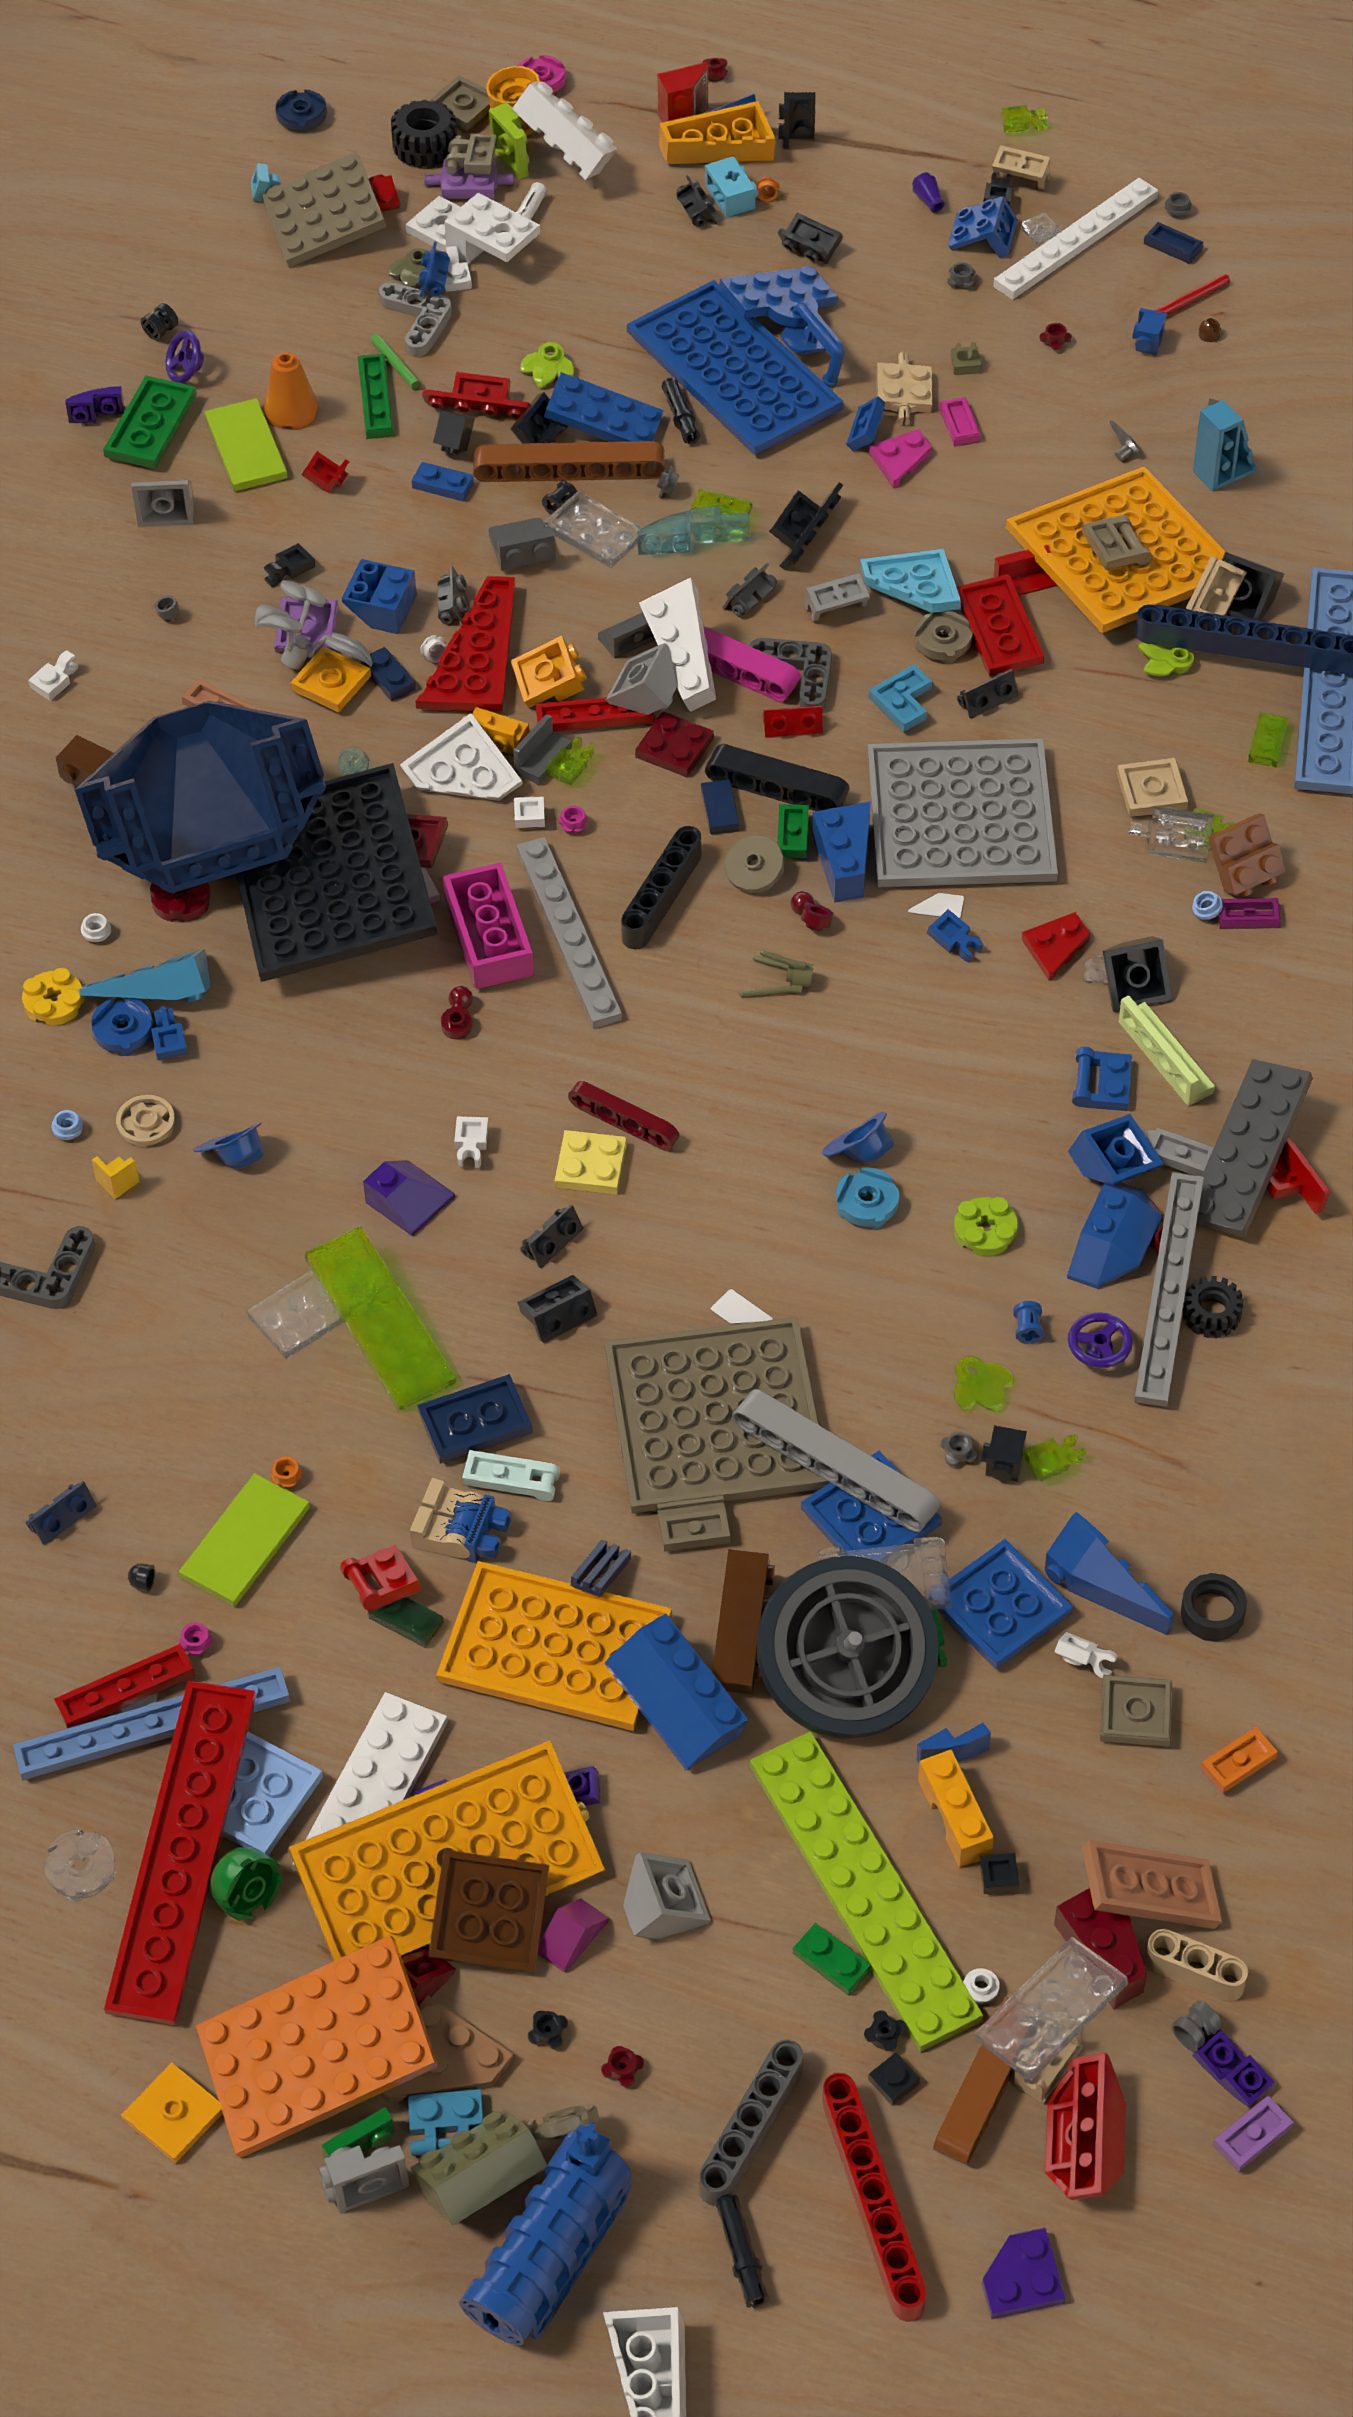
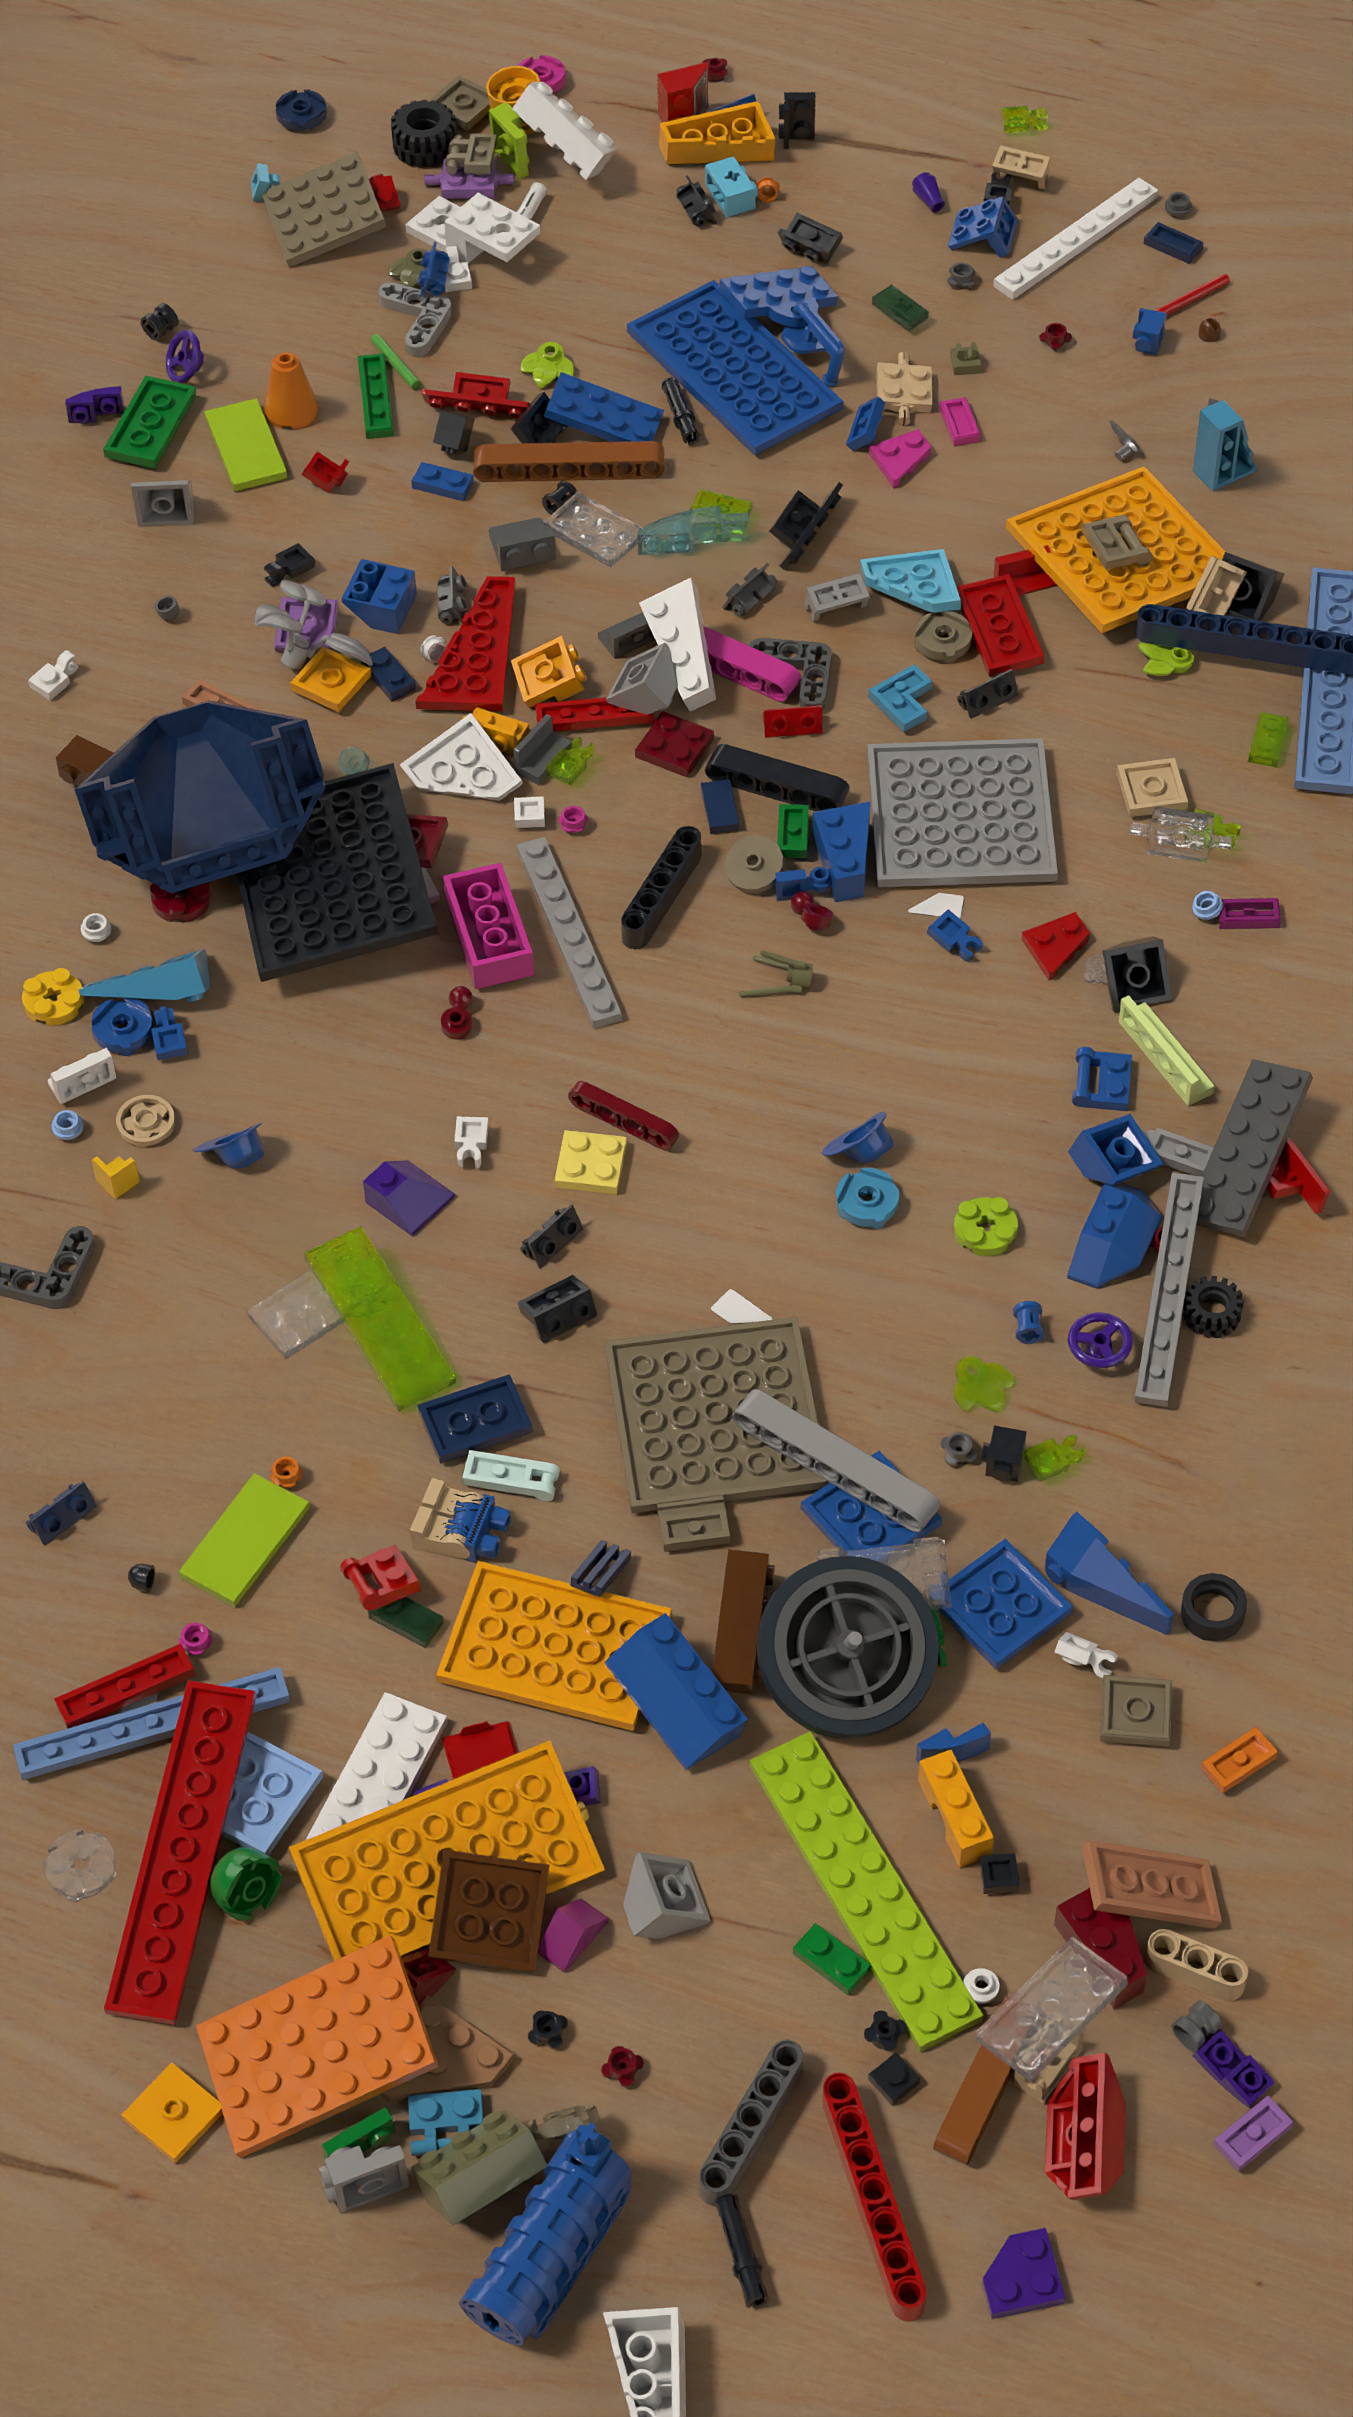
(82, 1076): none -> white bracket
(478, 1747): none -> red piece
(667, 482): dark grey plate -> none
(792, 882): none -> blue plate
(900, 307): none -> clear green plate
(1040, 228): clear plate -> none
(1246, 856): dark orange plate -> none

